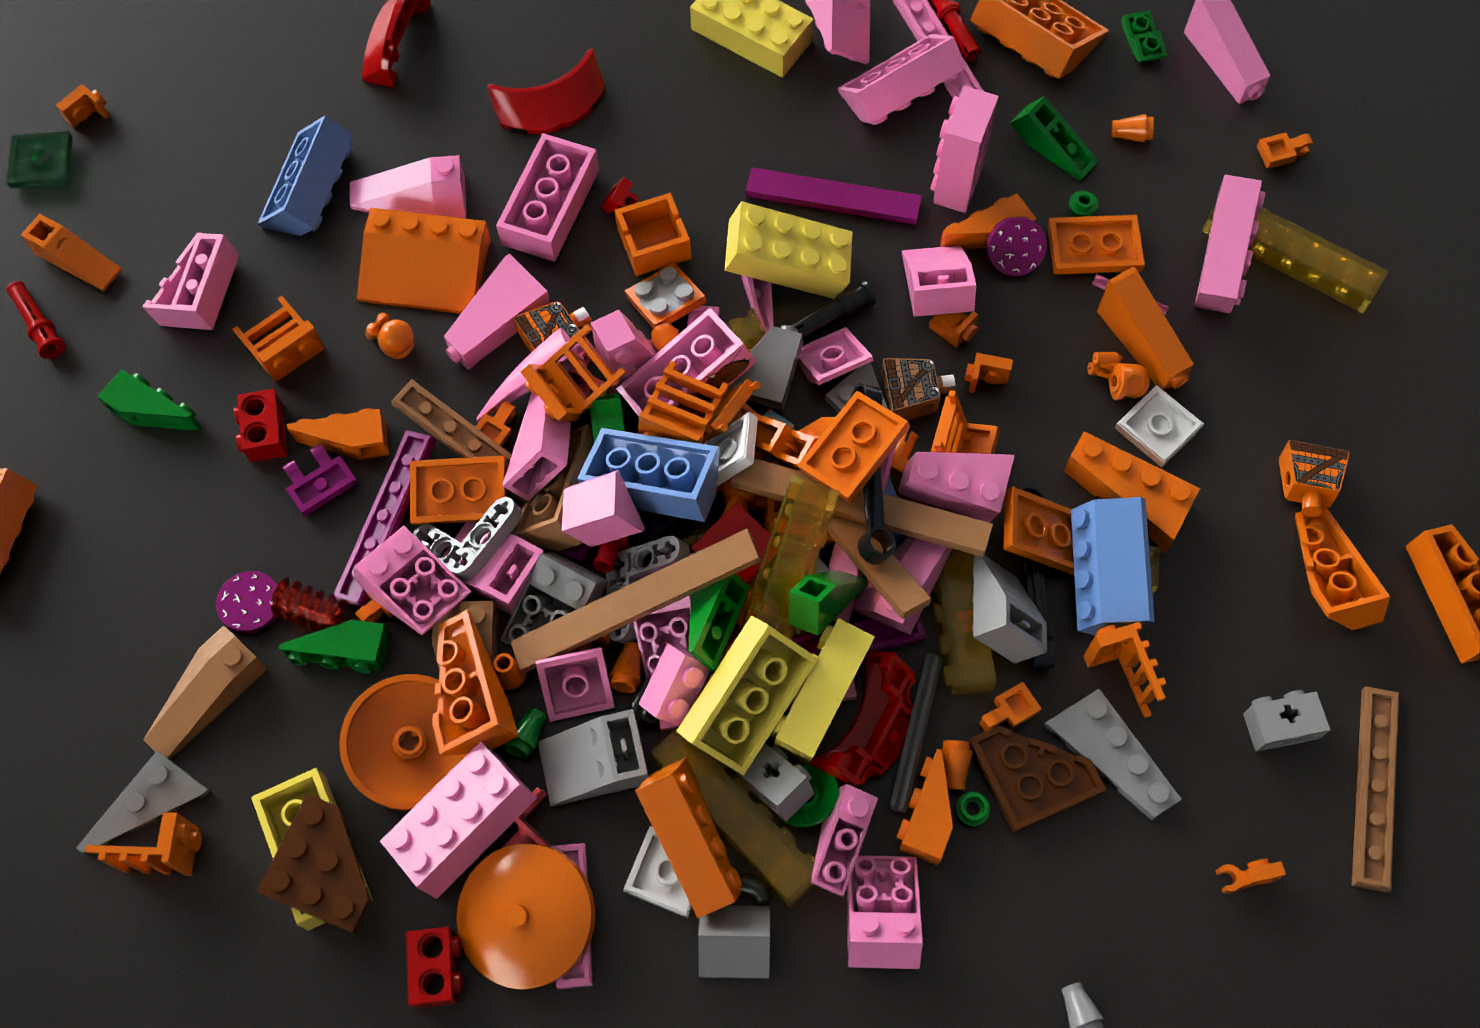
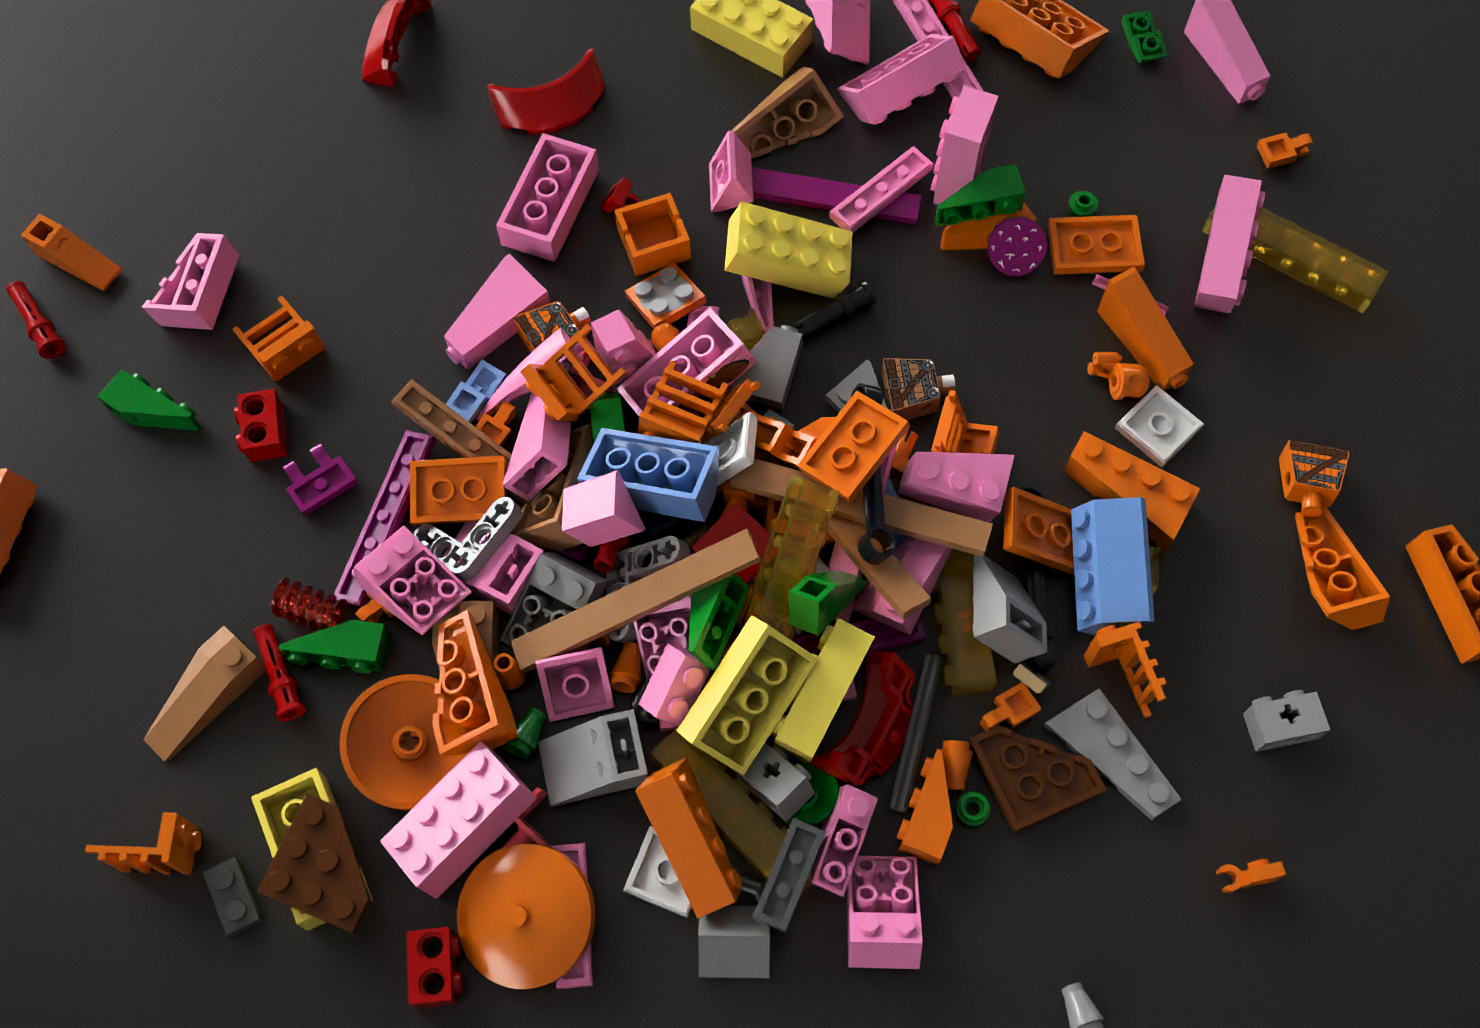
(39, 160): clear green plate -> none
(81, 104): orange bracket -> none
(154, 790): light grey wing -> none
(232, 897): none -> dark grey plate
(246, 602): magenta tile -> none
(283, 686): none -> red pin
(307, 178): medium blue slope -> none
(352, 435): orange slope -> none
(393, 336): orange piece -> none
(422, 260): orange slope -> none
(423, 187): bright pink wedge -> none
(473, 395): none -> light blue slope
(730, 174): none -> bright pink slope
(789, 875): none -> dark grey plate
(790, 113): none -> medium nougat wedge
(832, 356): bright pink slope -> none
(881, 190): none -> bright pink tile
(939, 280): bright pink slope -> none
(955, 327): orange bracket -> none
(988, 195): none -> green slope
(988, 368): orange bracket -> none
(1031, 678): none -> tan tile
(1053, 138): green slope -> none
(1134, 128): orange cone -> none
(1375, 790): medium nougat tile -> none

